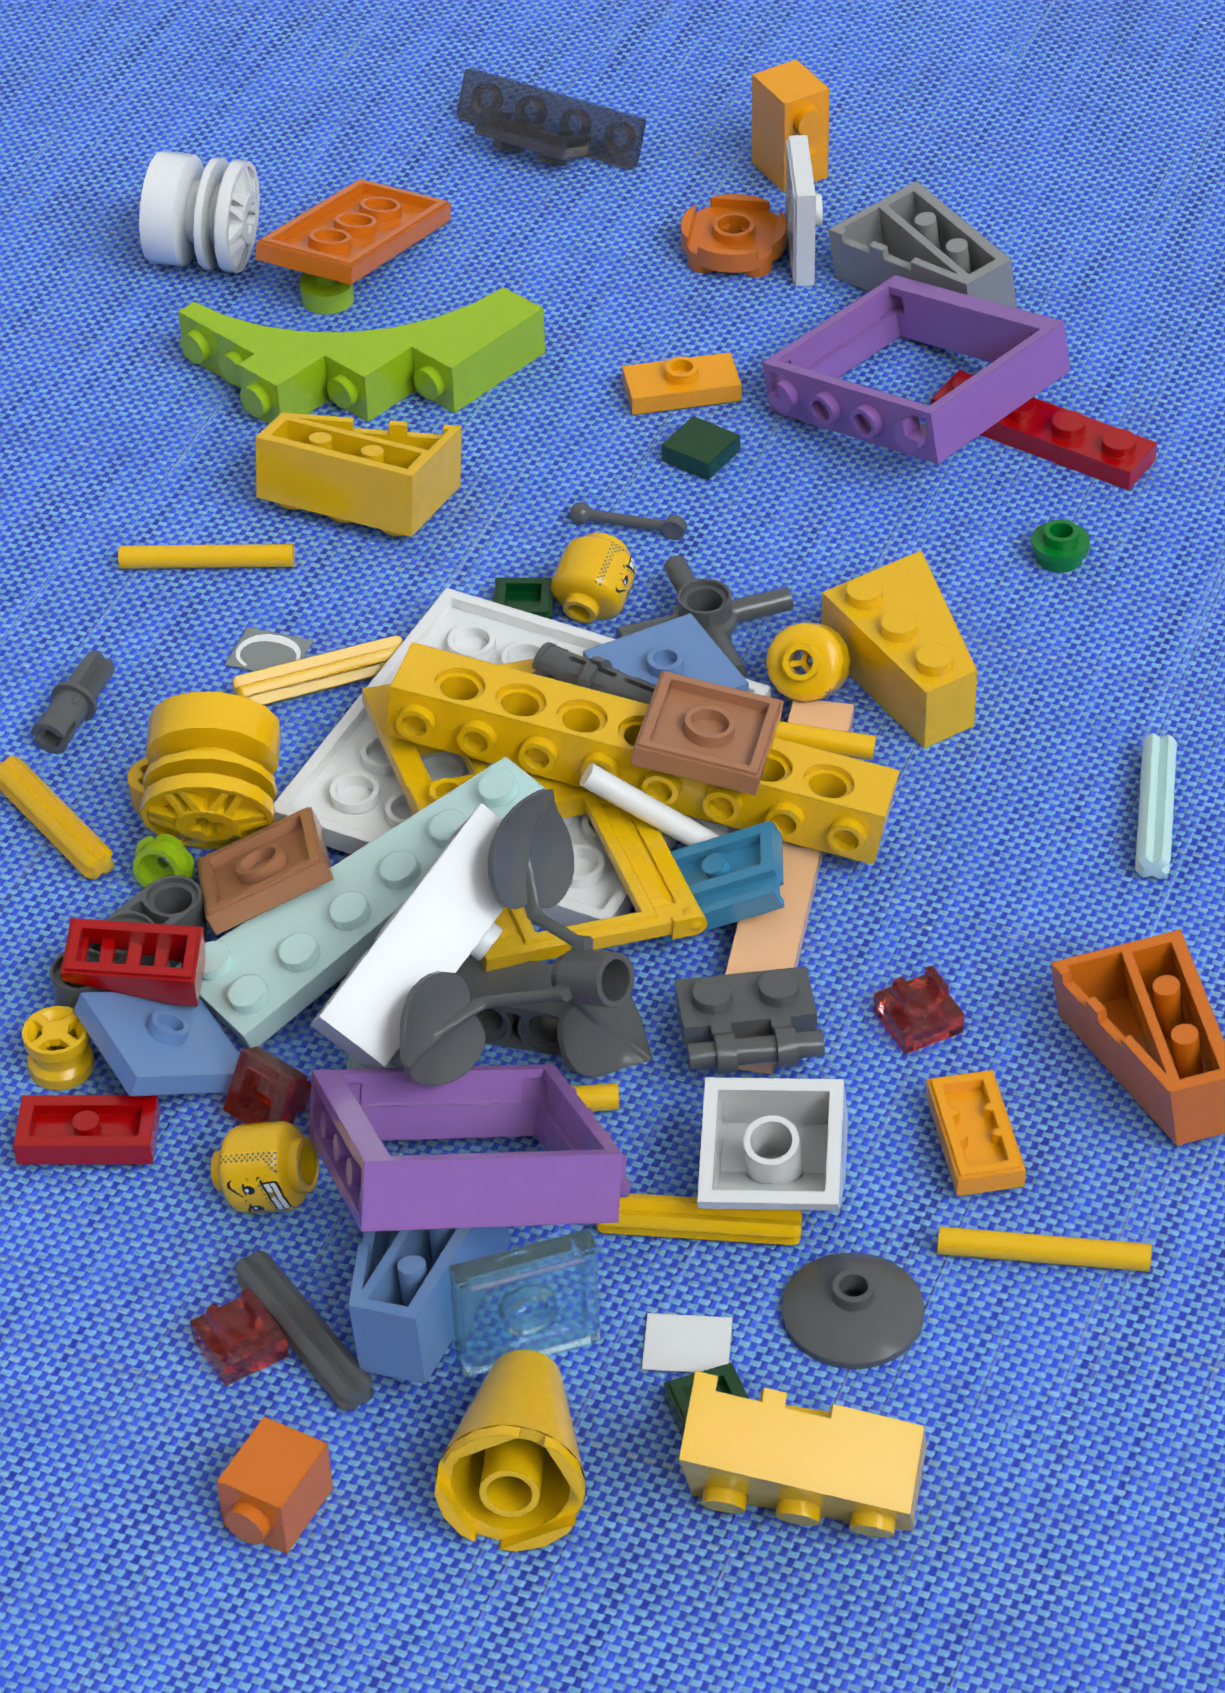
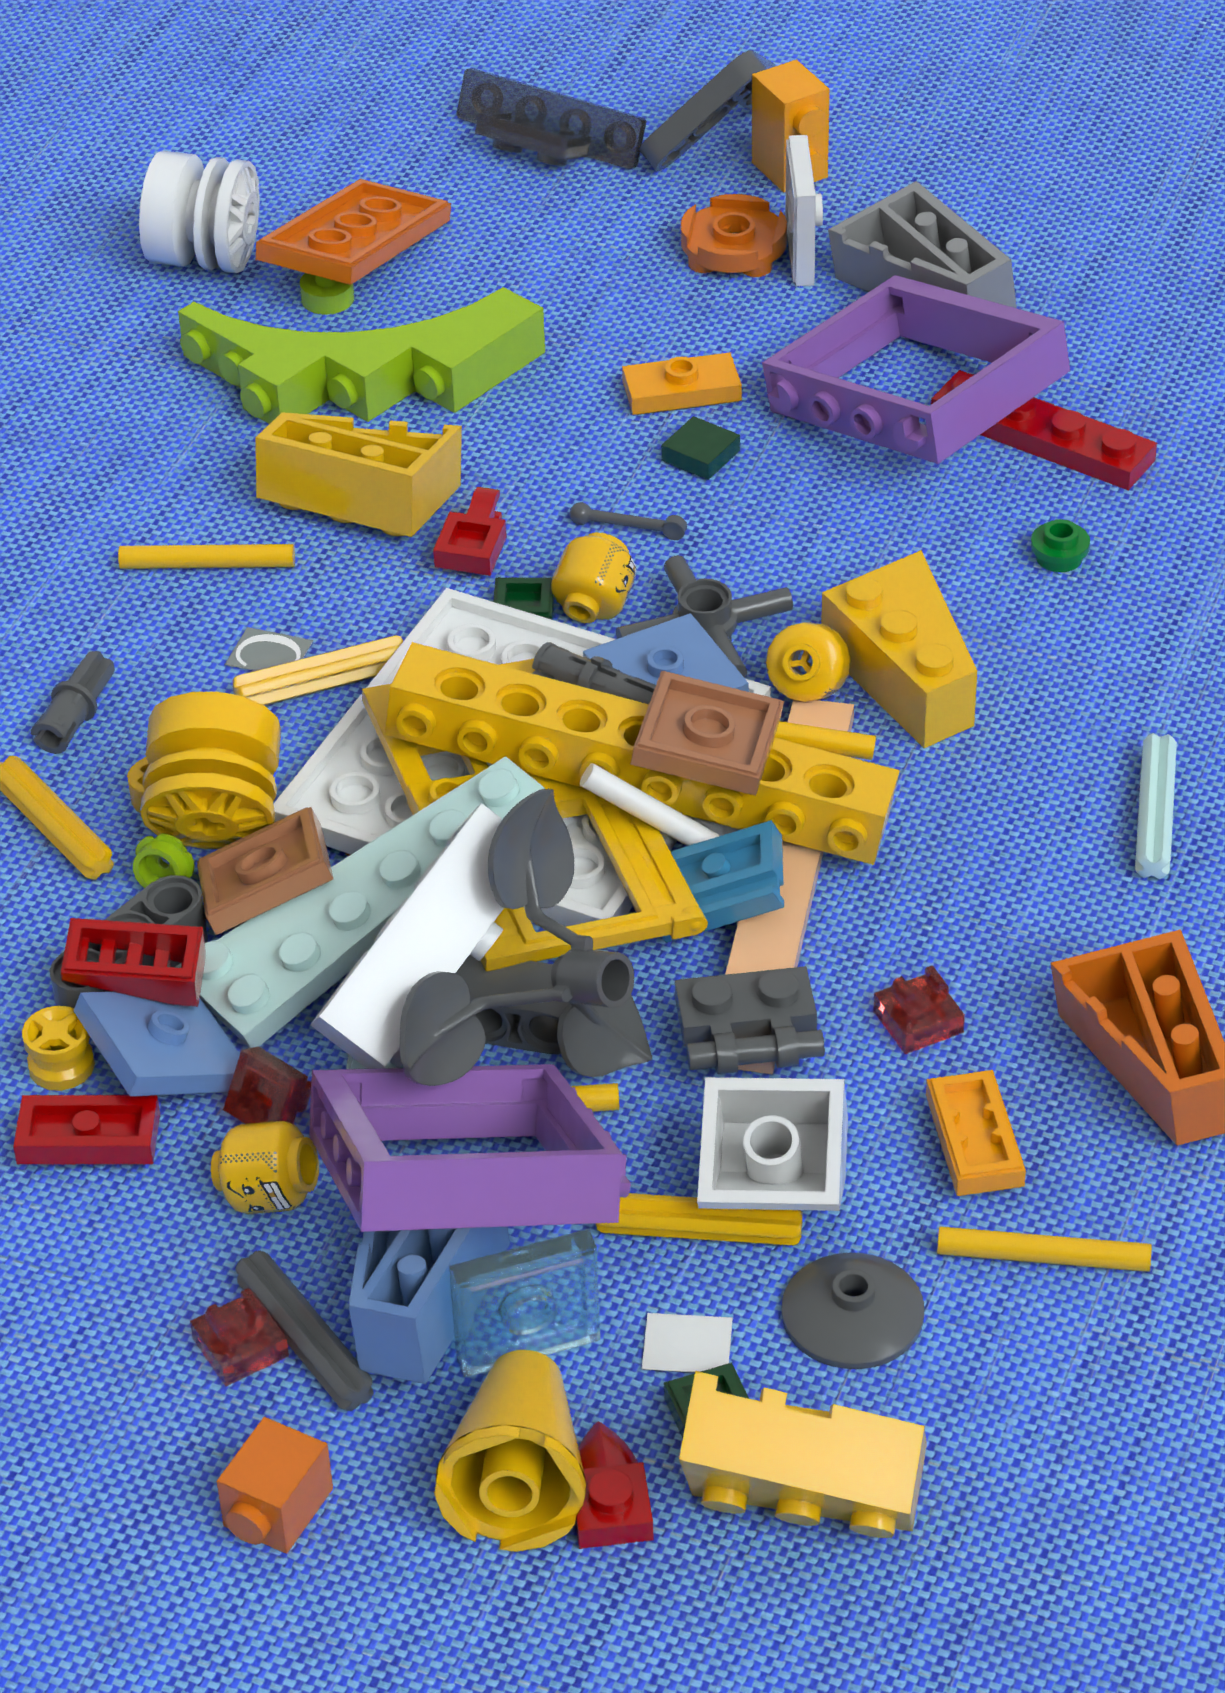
(472, 539): none -> red plate
(616, 1492): none -> red plate
(704, 110): none -> dark grey beam

